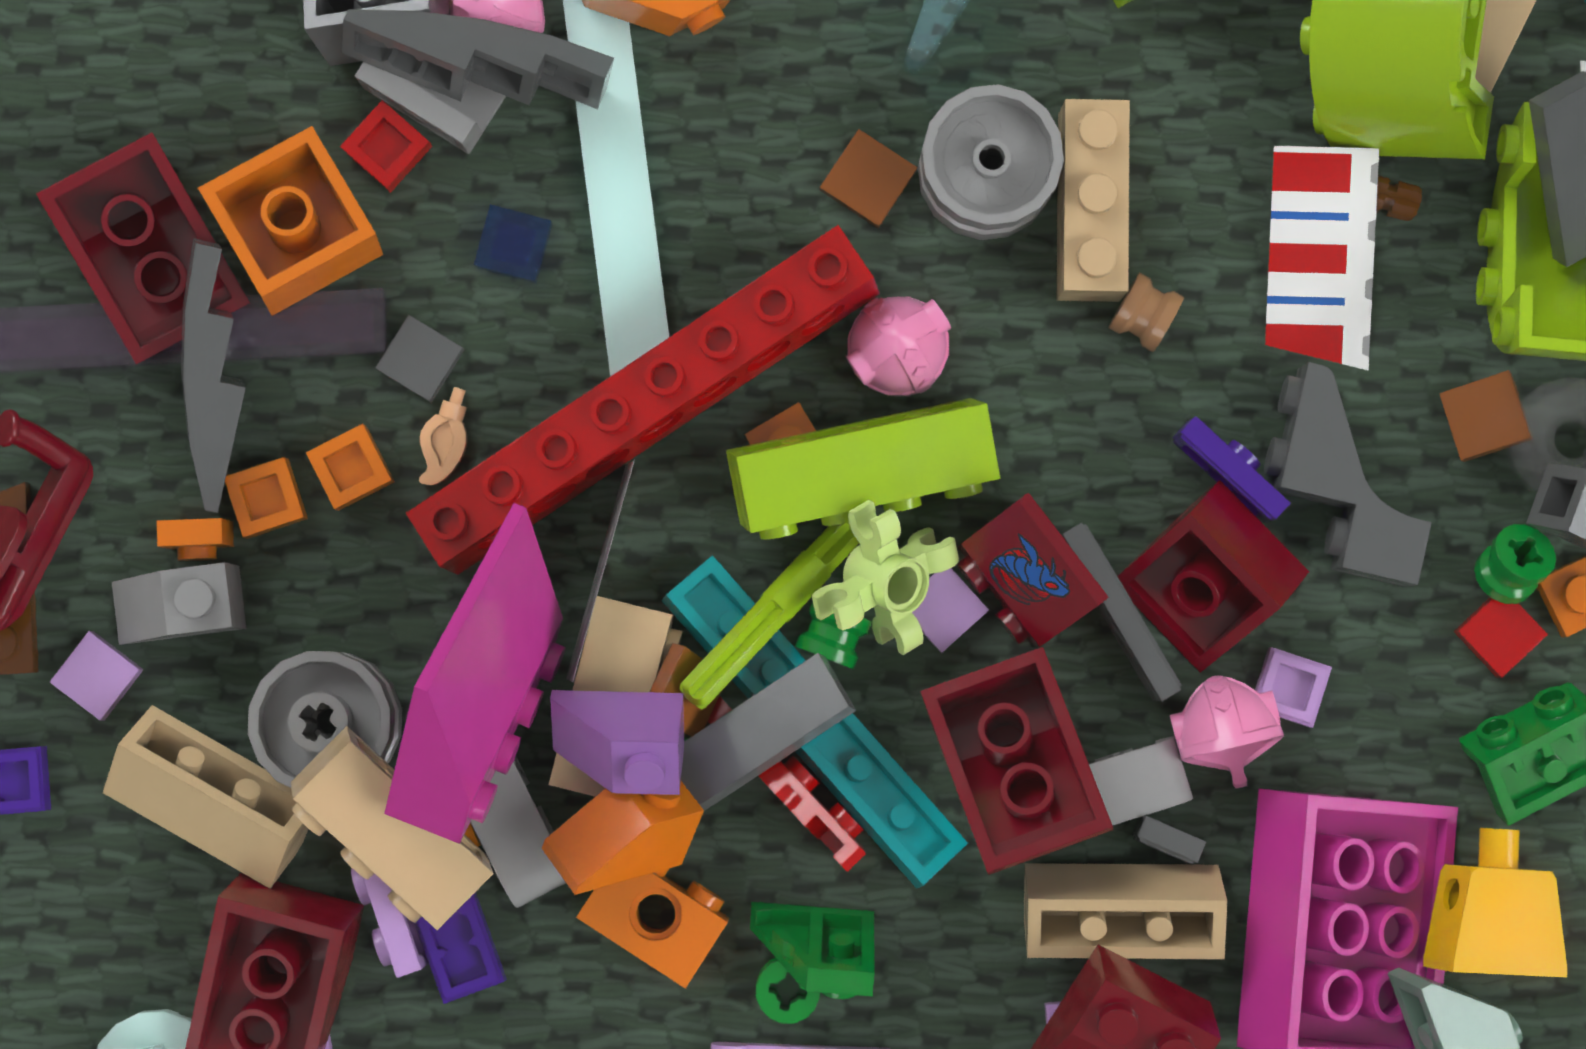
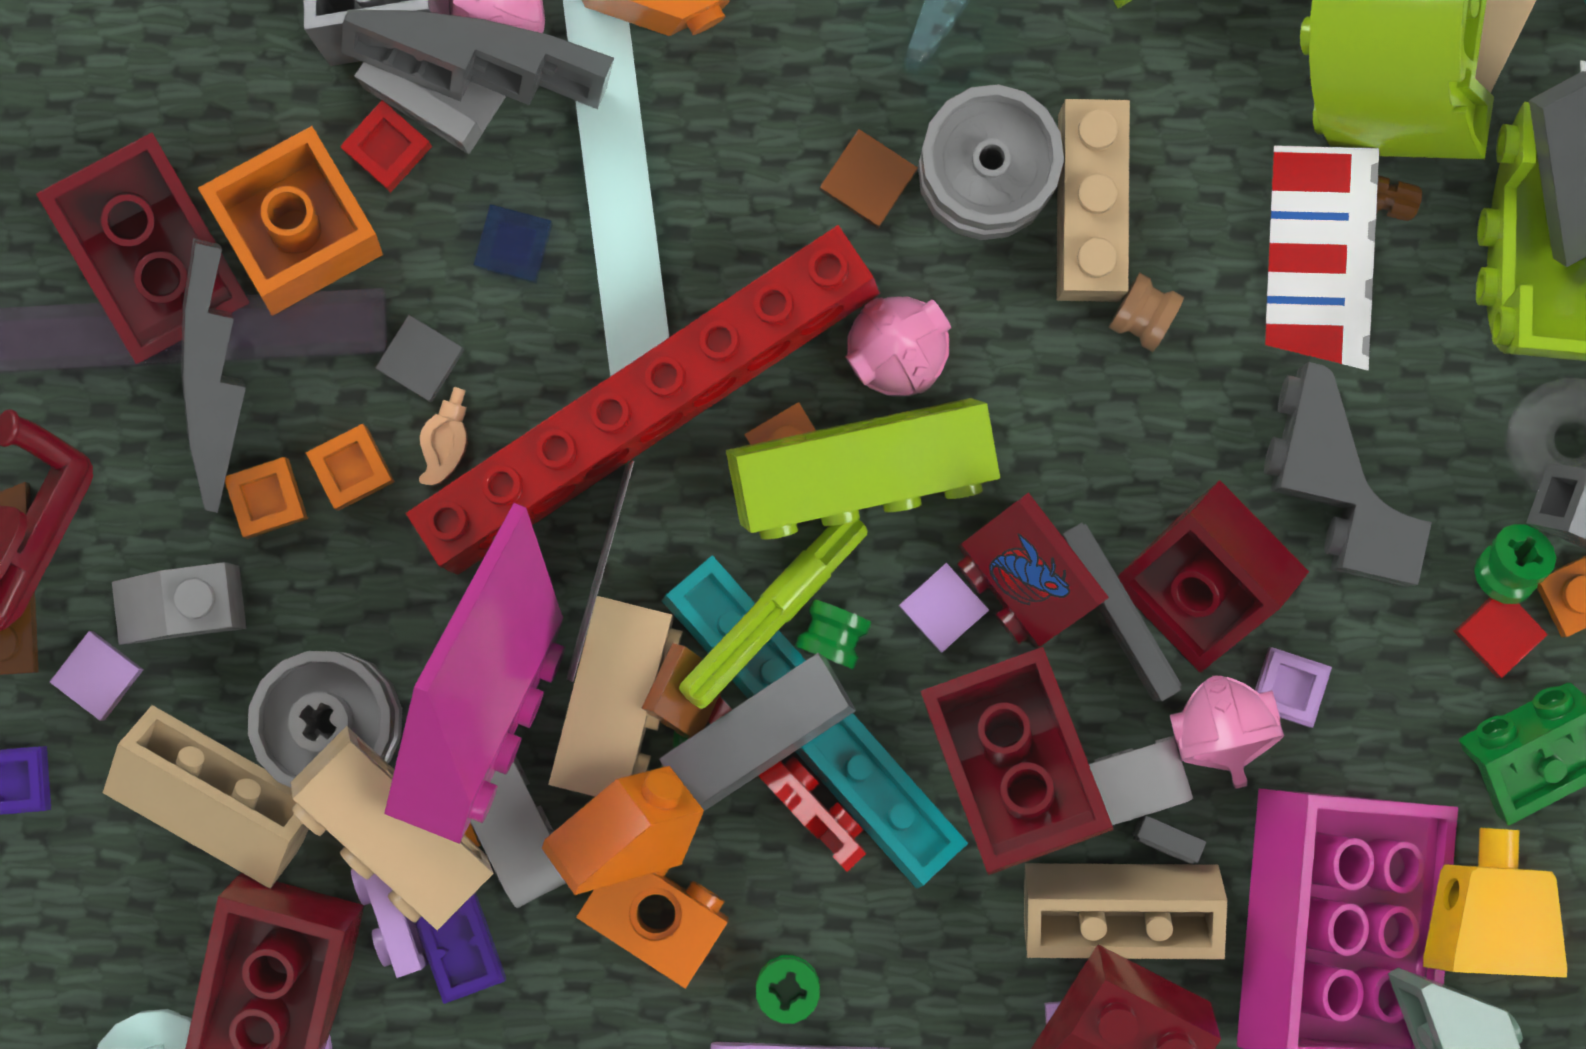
(195, 537): orange plate -> none
(622, 738): medium lavender slope -> none
(820, 946): green wing -> none
(885, 577): yellowish green pin -> none
(1233, 466): dark purple plate -> none
(1486, 416): dark orange piece -> none

